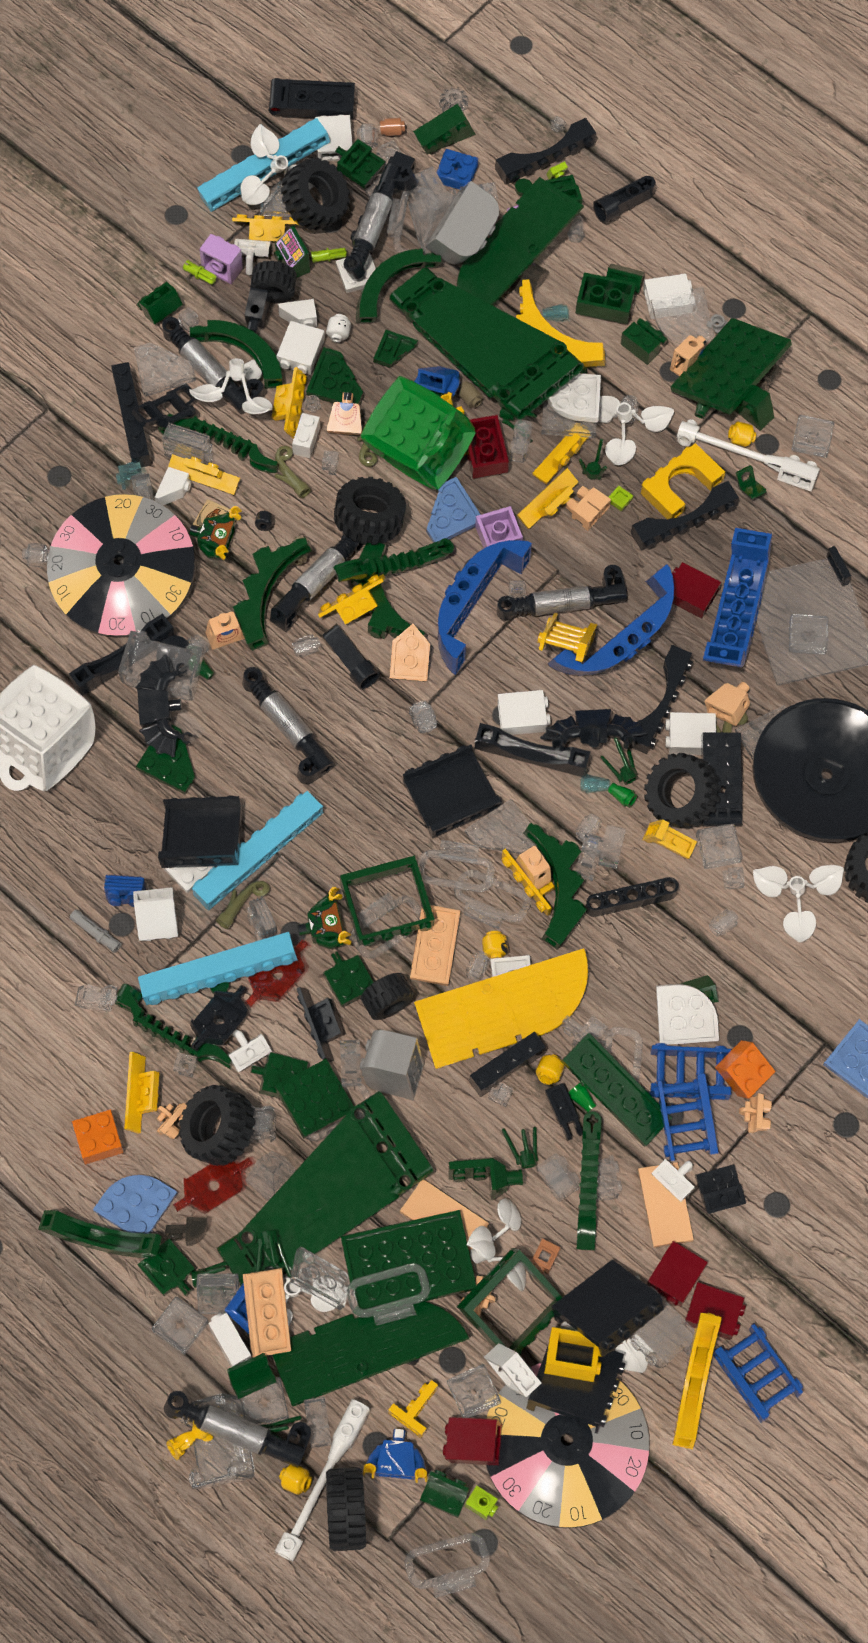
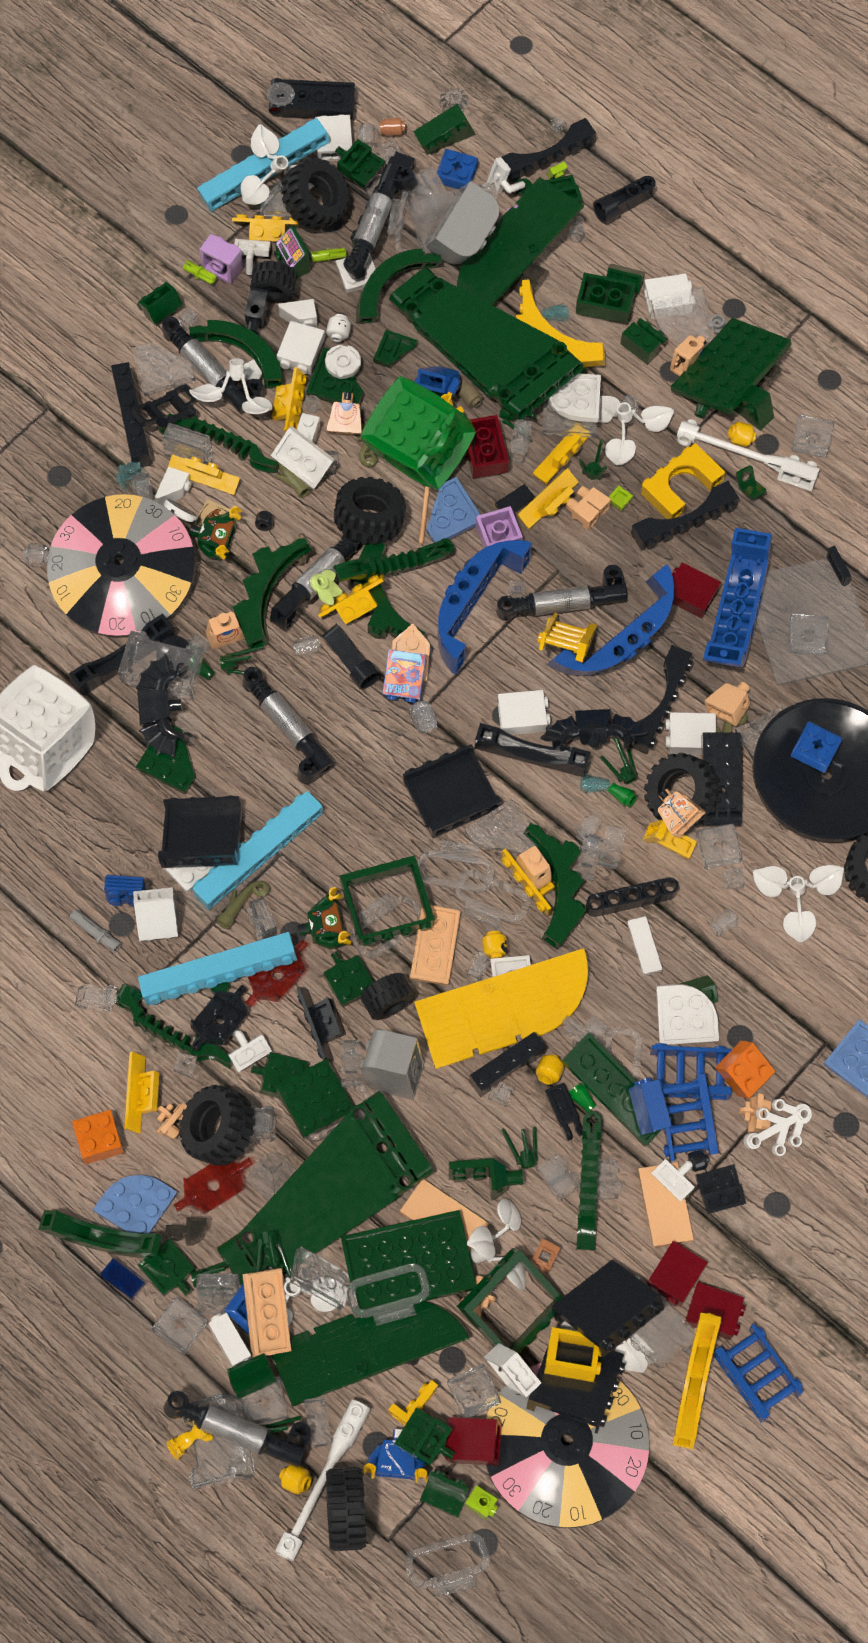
(122, 1279): none -> clear blue plate
(181, 511): none -> white tile
(229, 661): none -> dark green plant
(280, 88): none -> clear gear
(302, 457): none -> white plate
(325, 586): none -> yellowish green plate
(342, 361): none -> white tile
(404, 675): none -> brick
(424, 513): none -> light nougat axle
(424, 1438): none -> dark green plate
(499, 175): none -> white plate
(517, 499): none -> black tile
(644, 946): none -> white tile
(649, 1106): none -> blue brick
(678, 812): none -> light nougat torso
(698, 1160): none -> black piece
(781, 1126): none -> white plant
(816, 758): none -> blue brick

